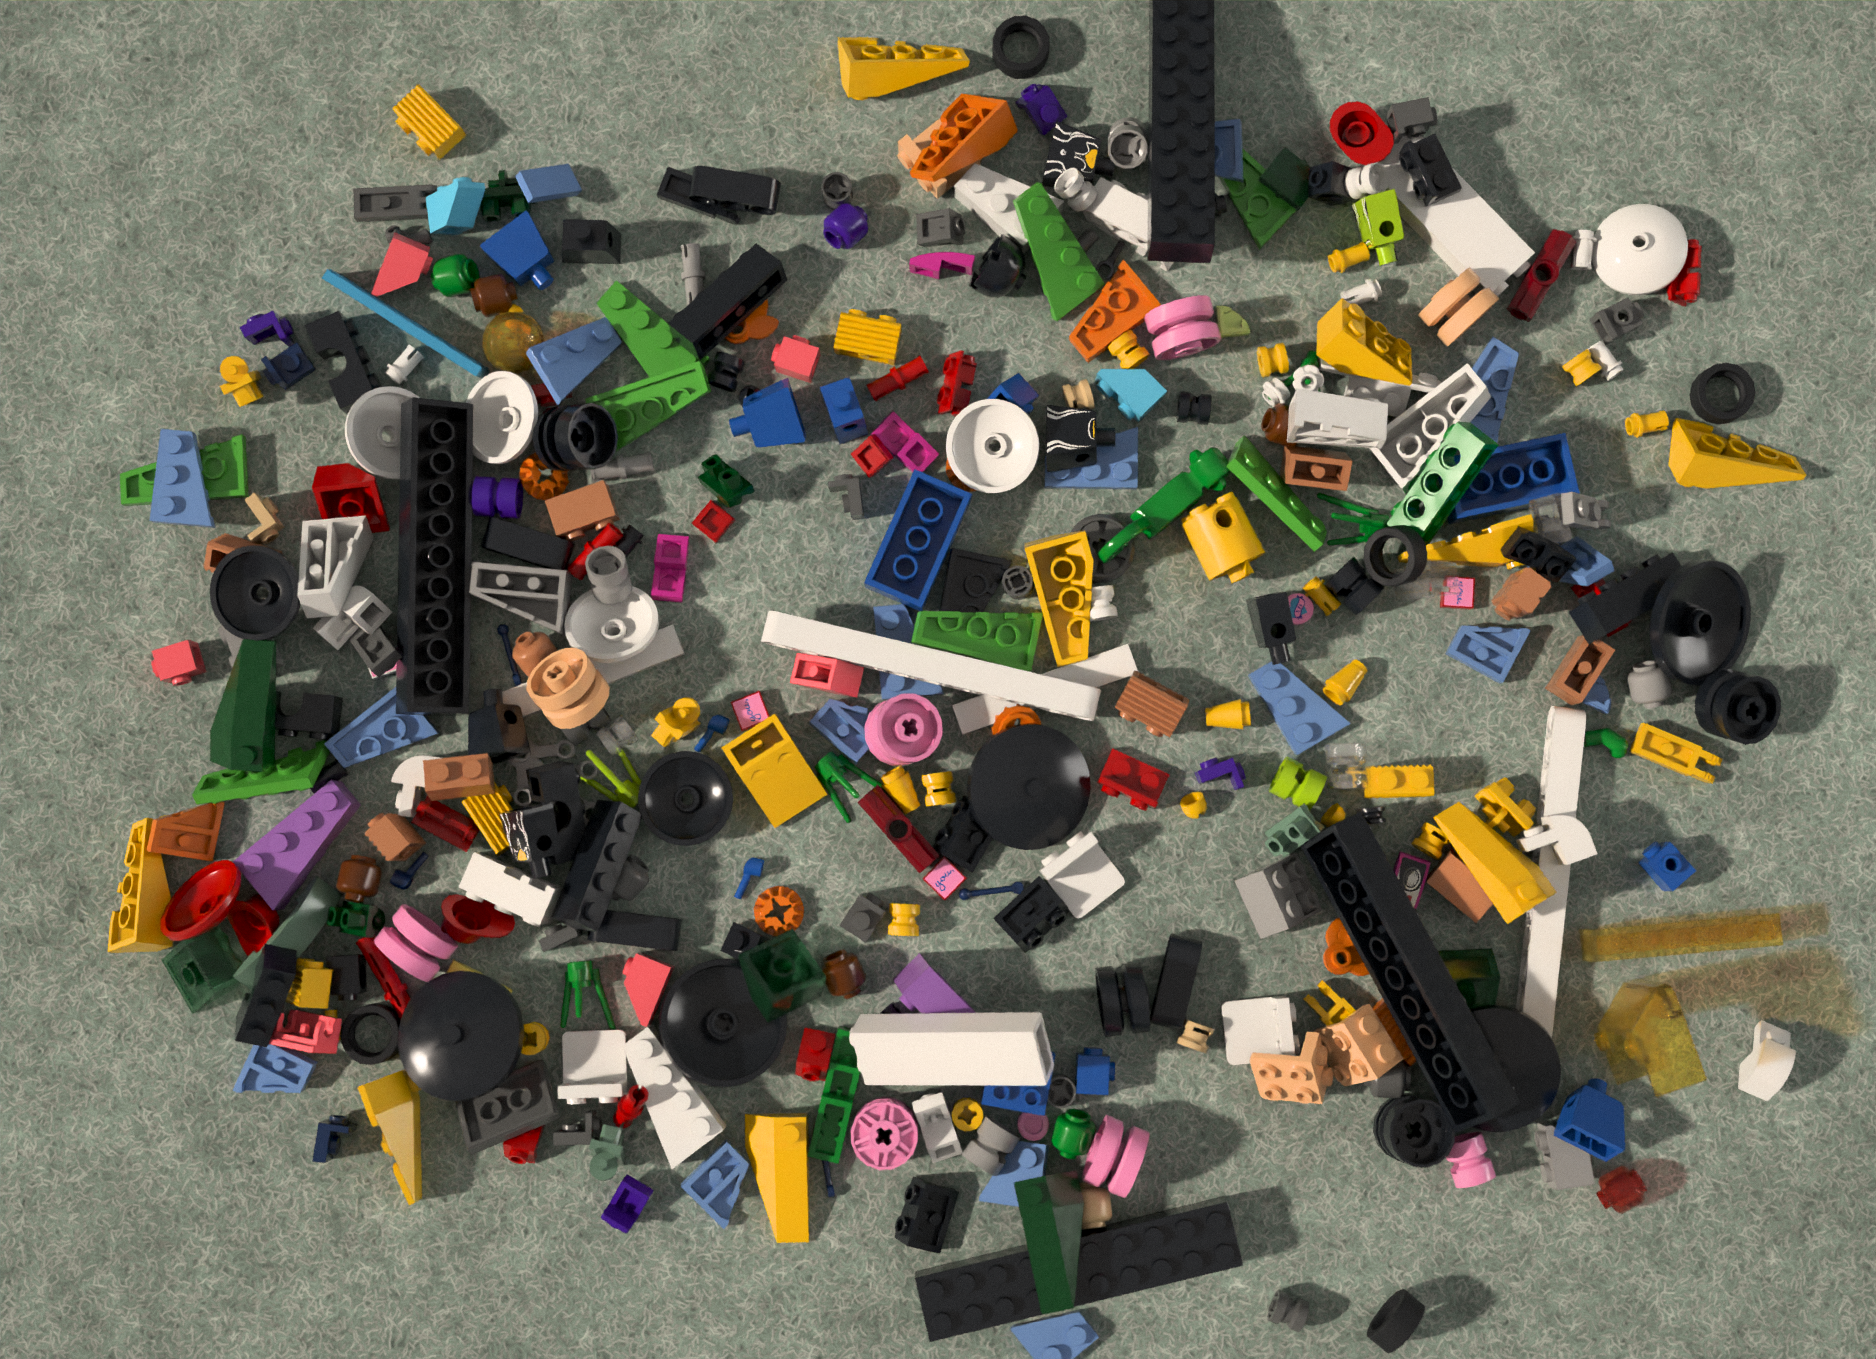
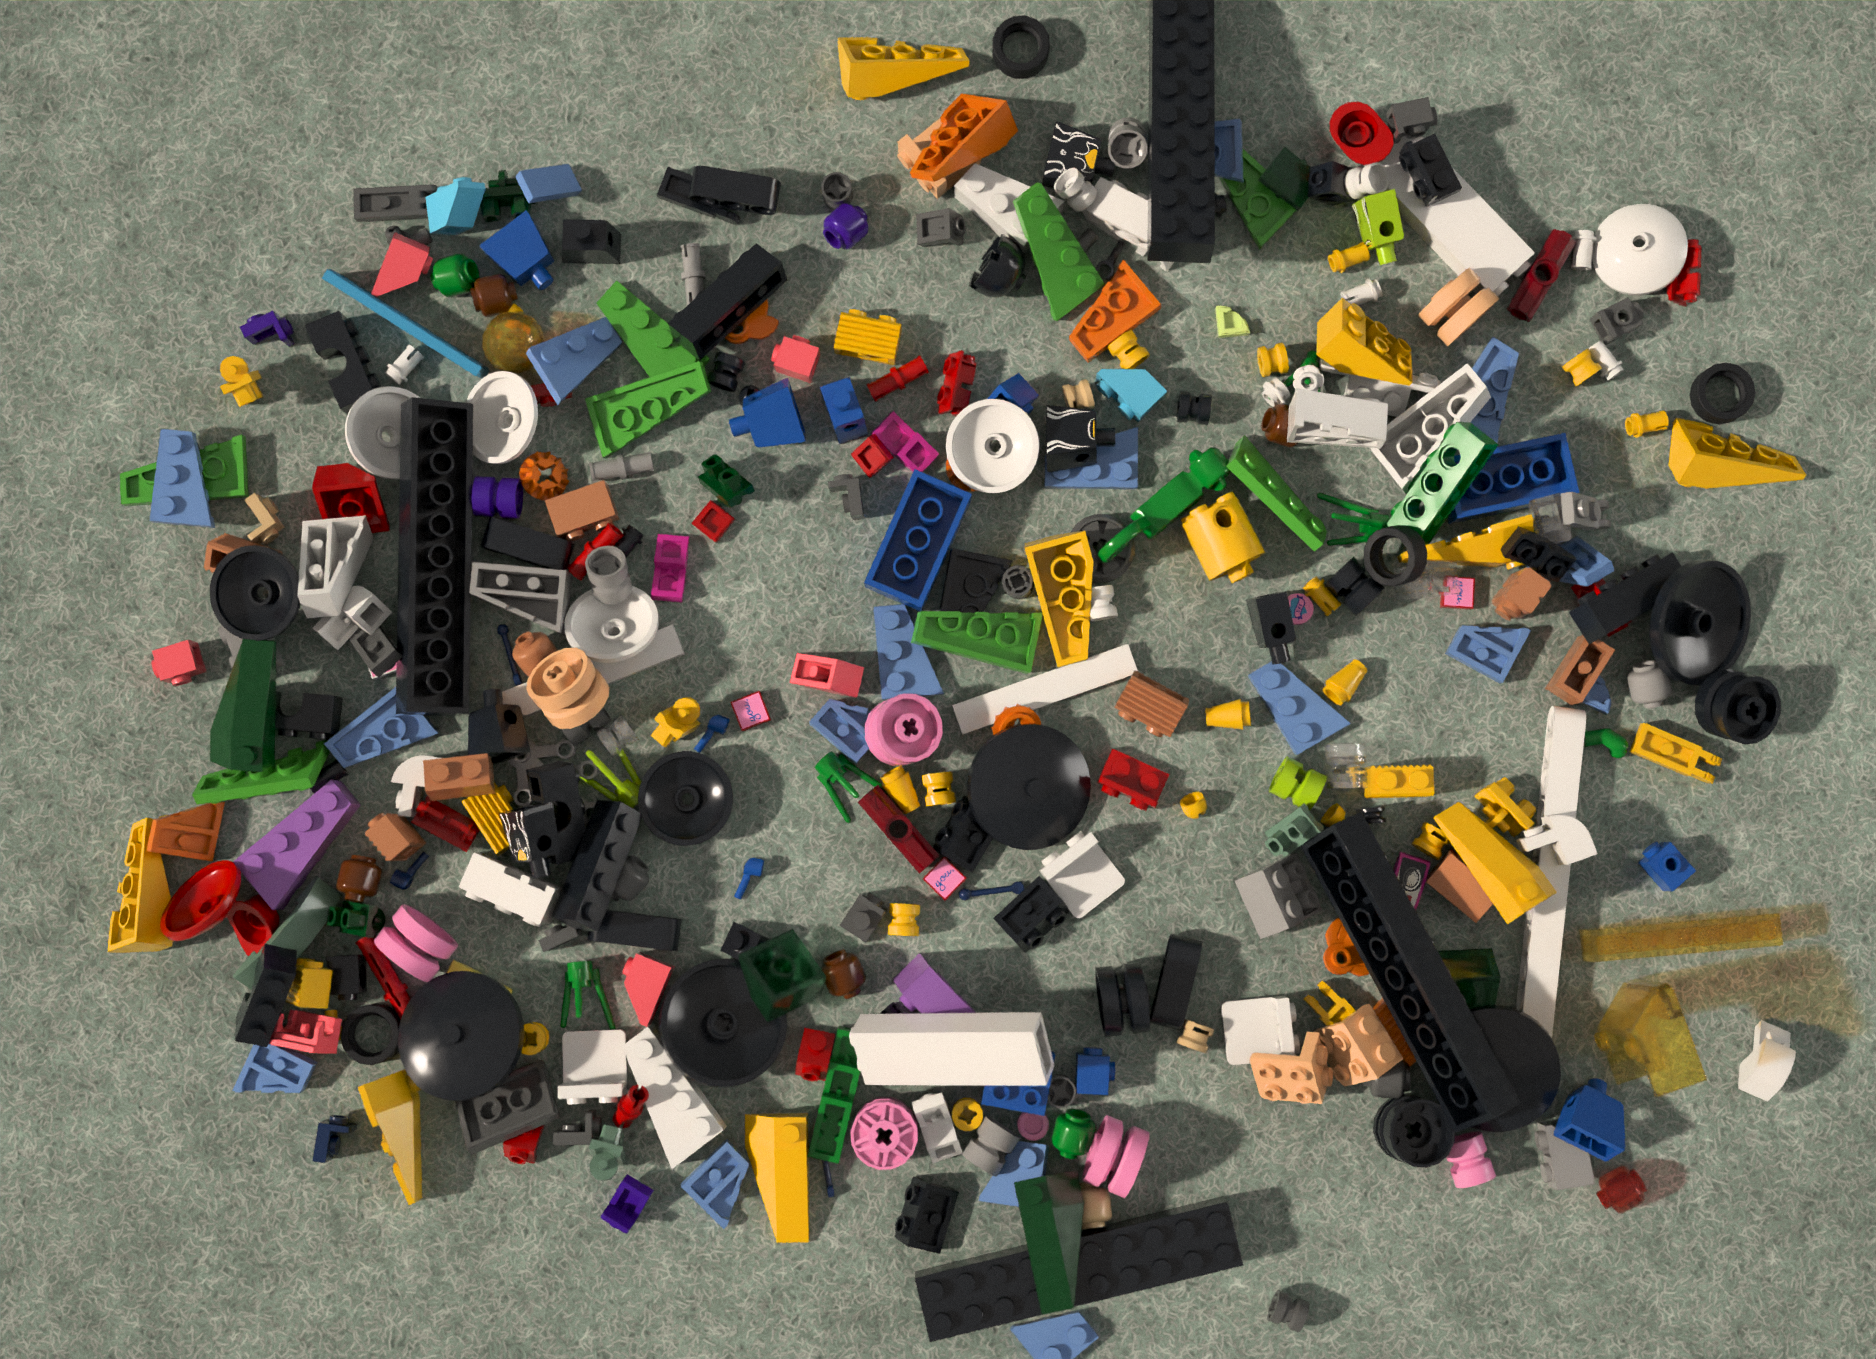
(203, 968): clear green slope -> none
(288, 367): dark blue bracket -> none
(429, 122): yellow brick -> none
(470, 920): red piece -> none
(575, 437): black wheel -> none
(764, 906): orange gear -> none
(774, 770): yellow slope -> none
(931, 665): white beam -> none
(932, 263): dark pink slope -> none
(1041, 107): dark purple bracket -> none
(1182, 327): bright pink wheel -> none
(1213, 769): dark purple bracket -> none
(1315, 468): nougat brick -> none
(1396, 1321): black tyre -> none

